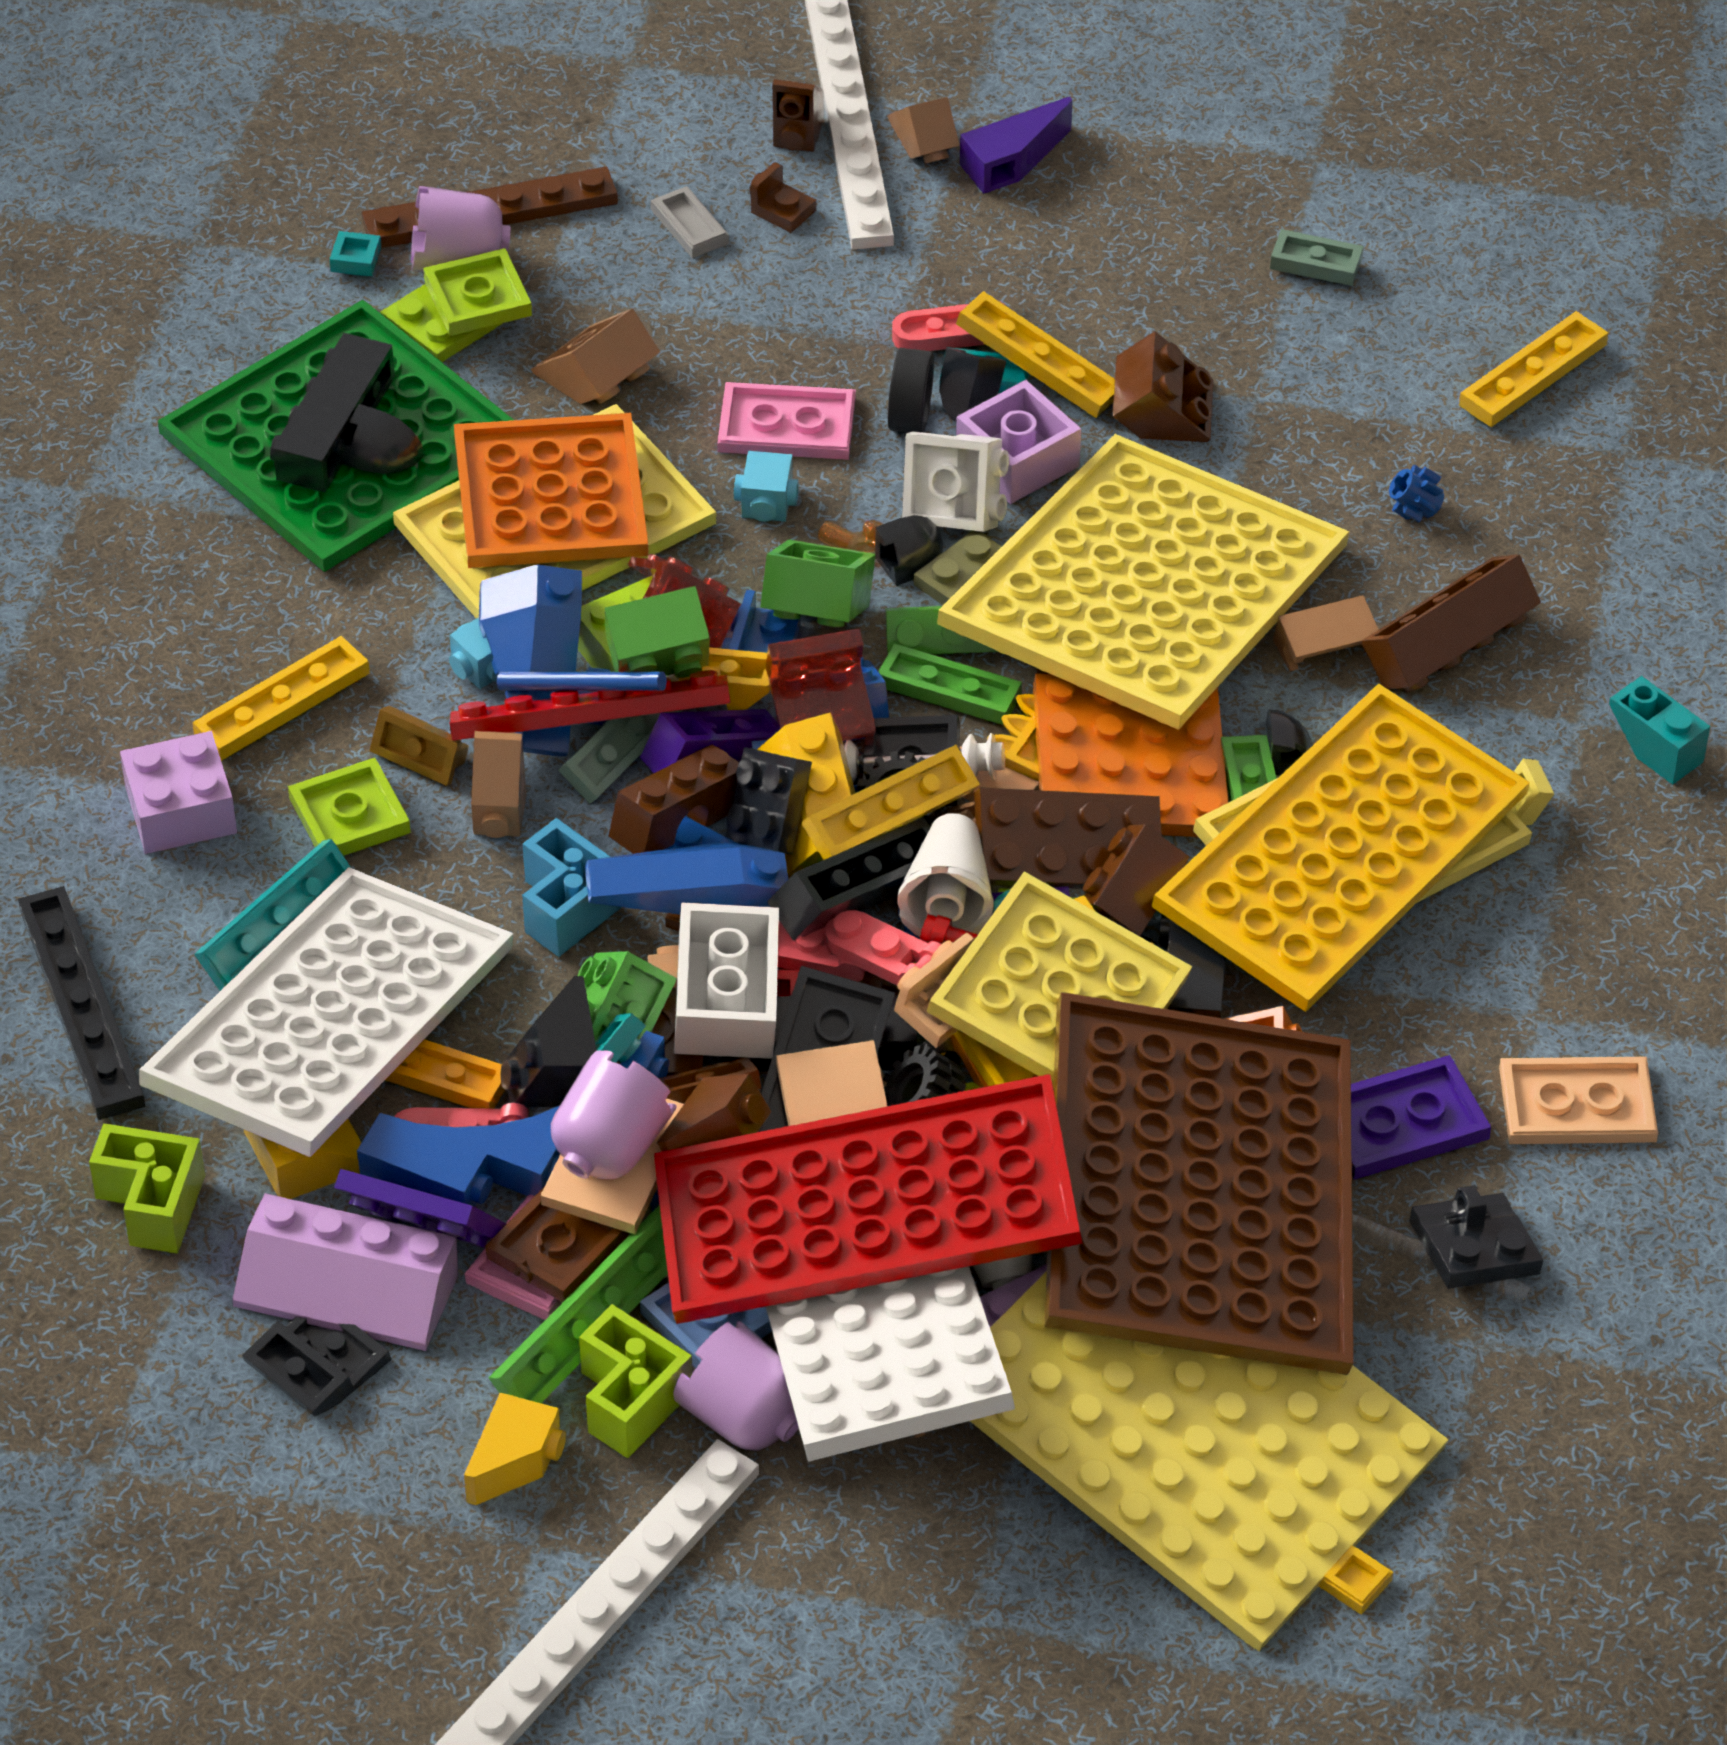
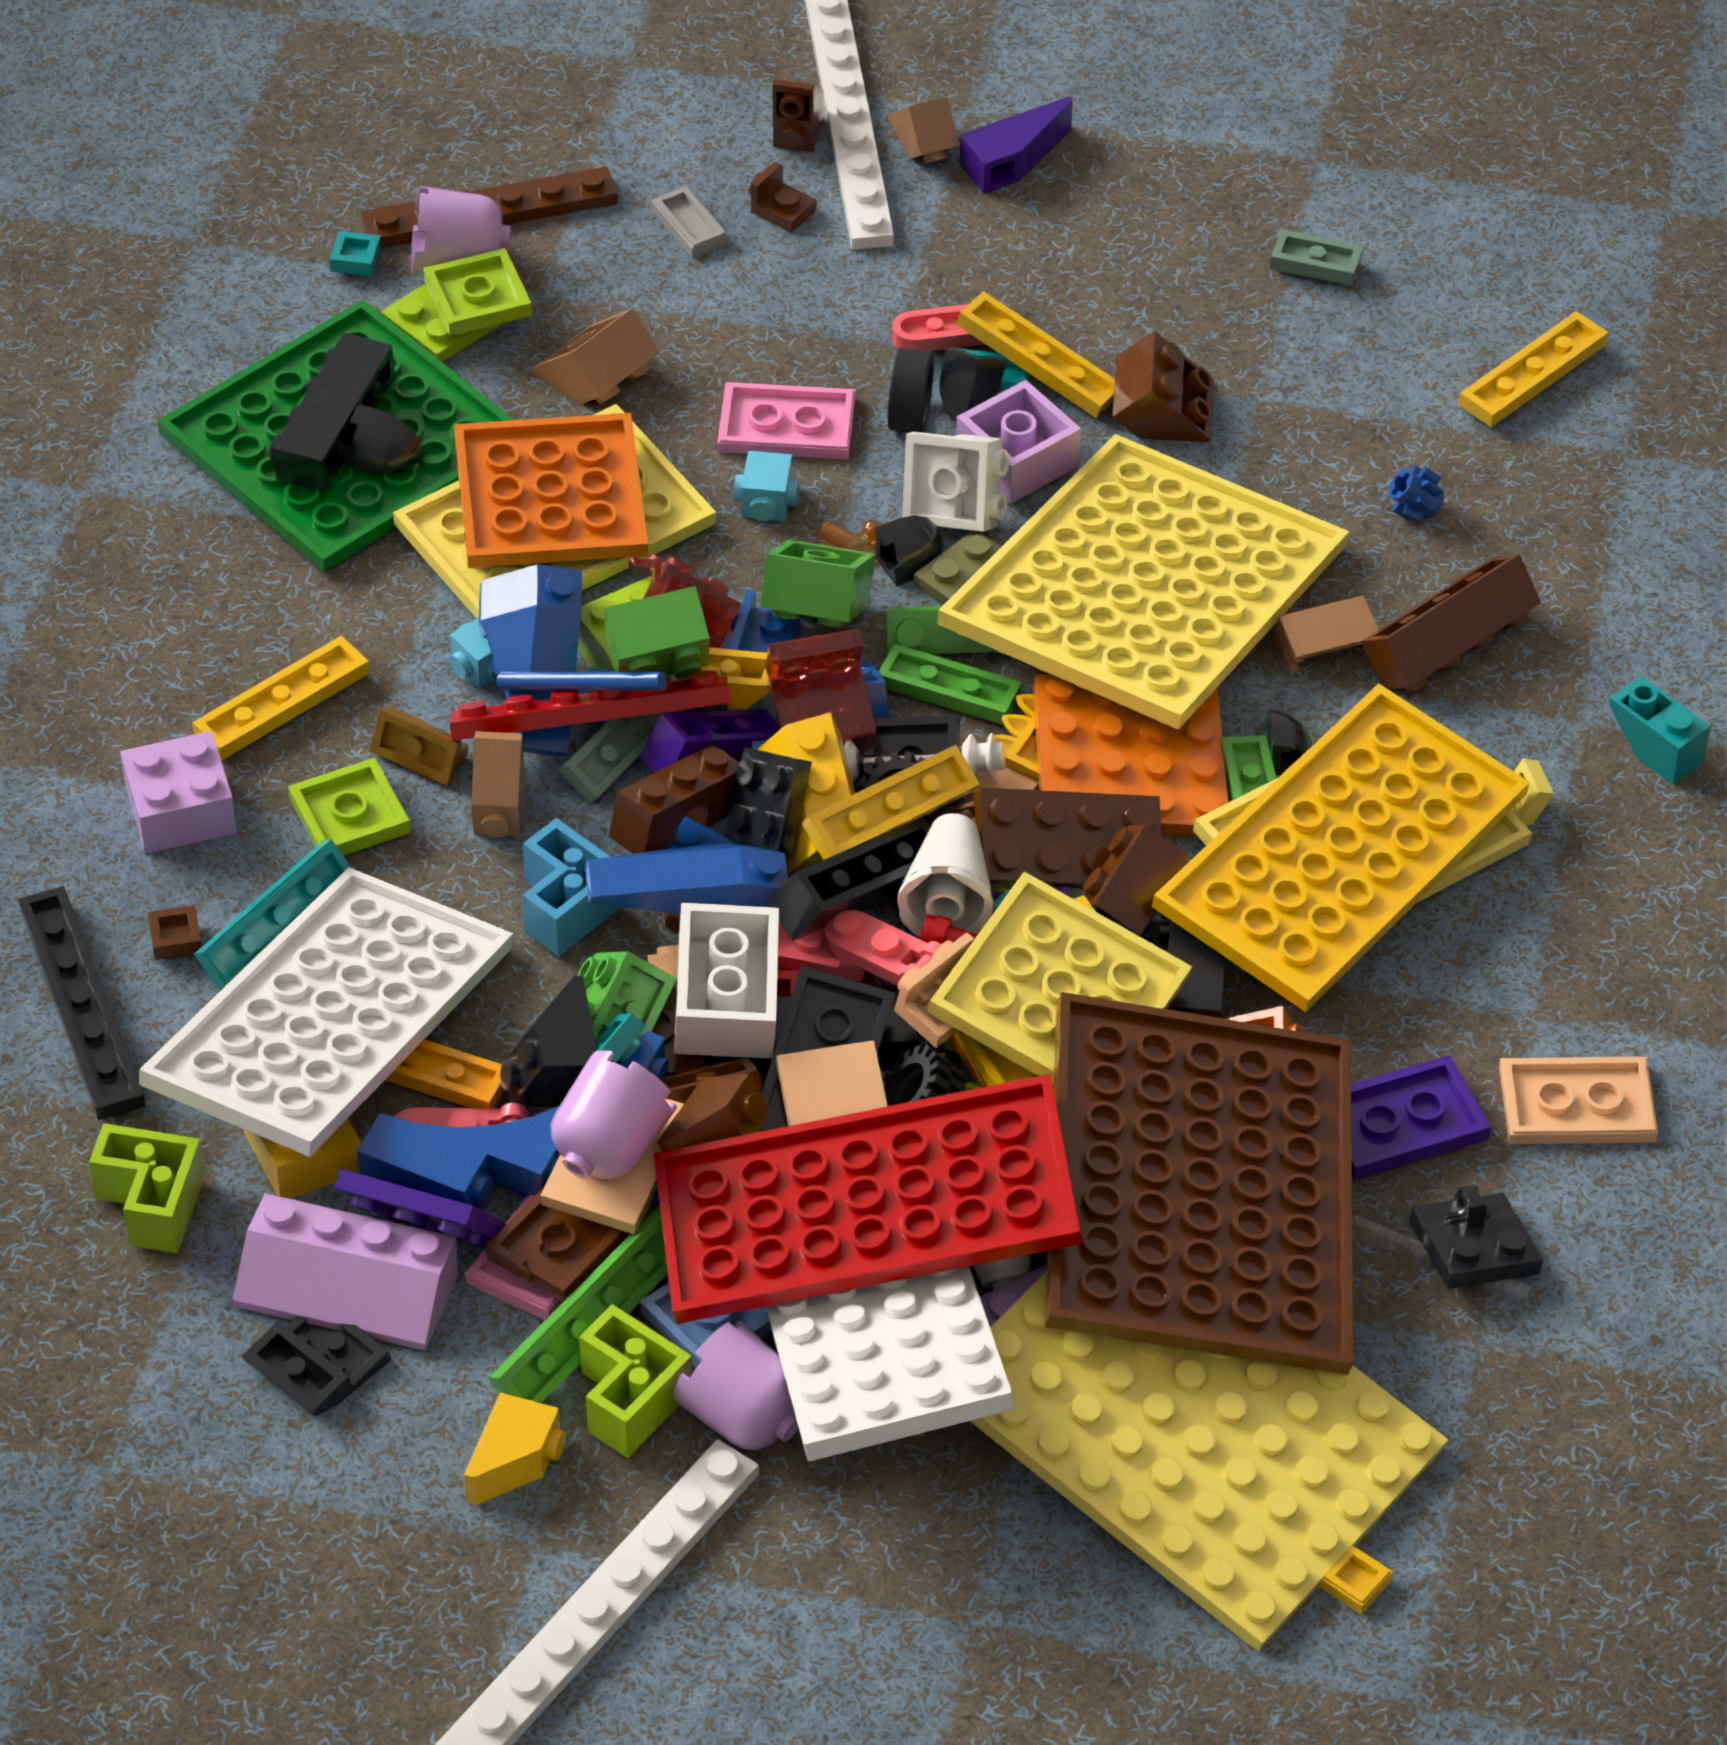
(174, 932): none -> reddish brown plate

